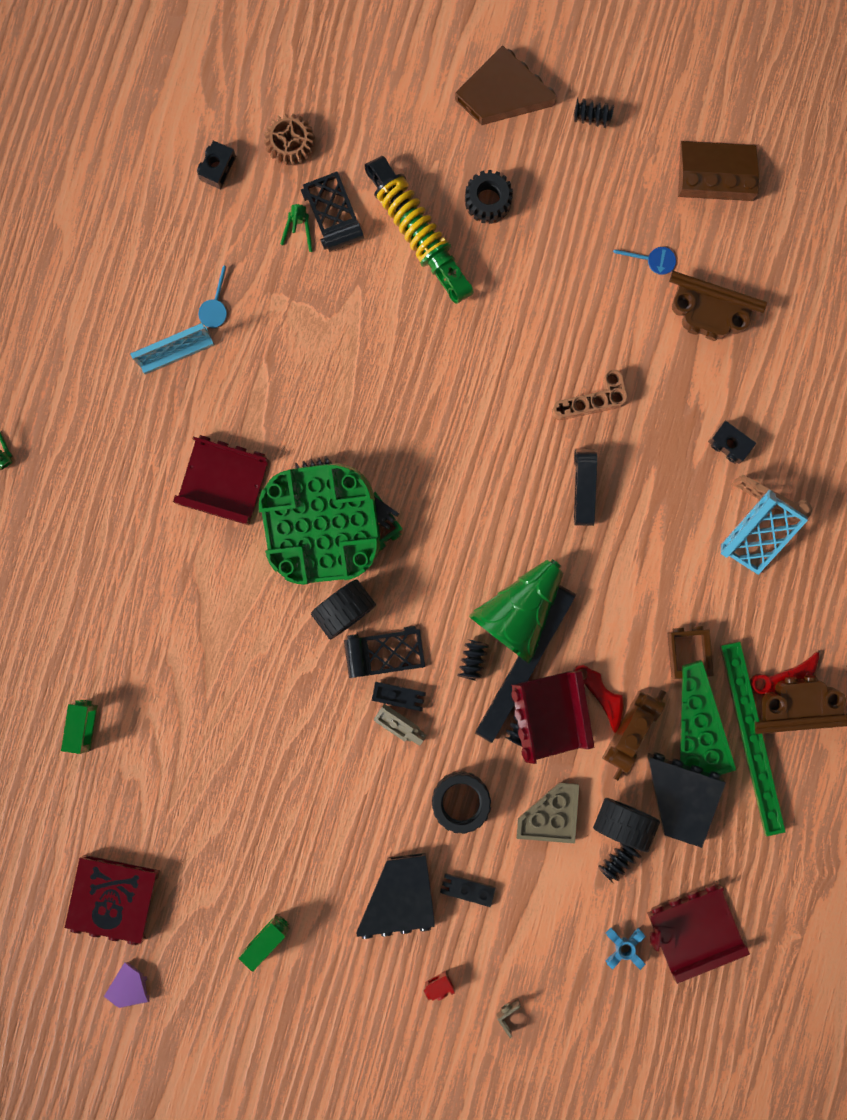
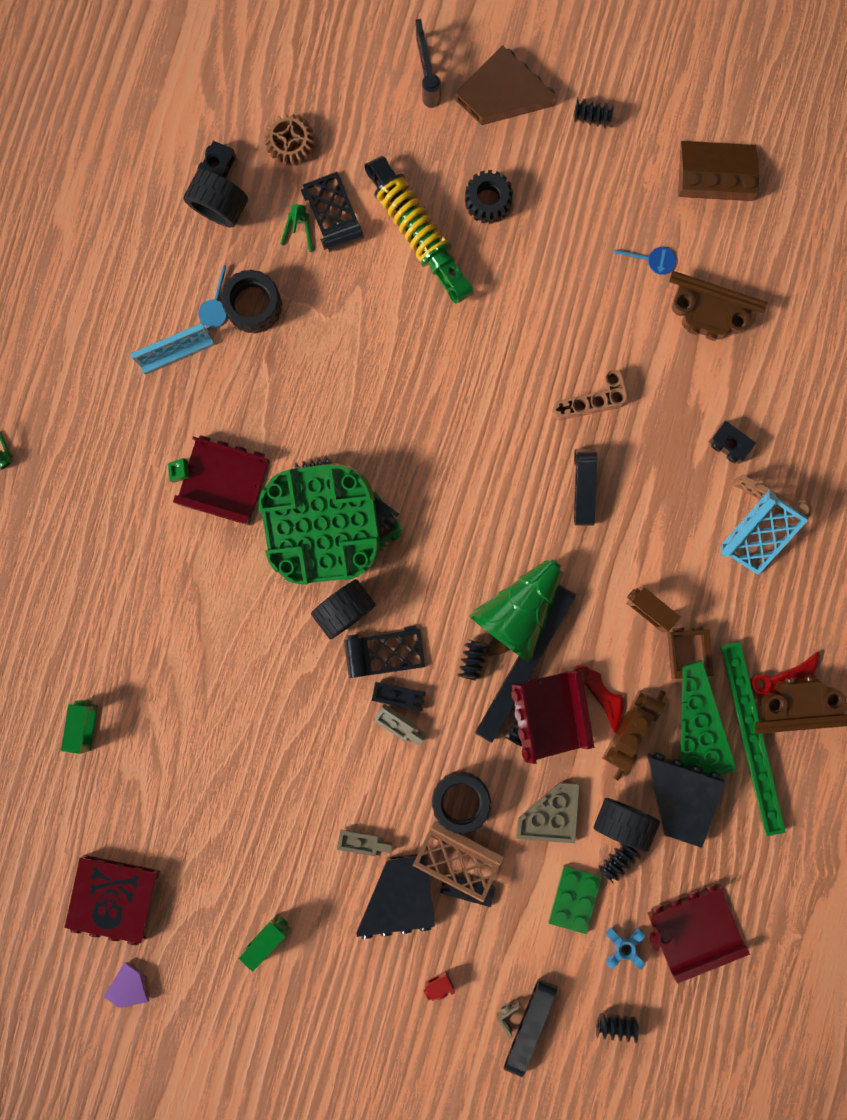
(178, 470): none -> green plate
(215, 198): none -> black tyre
(244, 280): none -> black tyre
(362, 843): none -> dark tan hinge
(431, 83): none -> black piece
(463, 845): none -> nougat fence
(496, 647): none -> reddish brown tile
(530, 1028): none -> black beam
(574, 899): none -> green plate
(616, 1026): none -> black piece
(652, 609): none -> reddish brown window

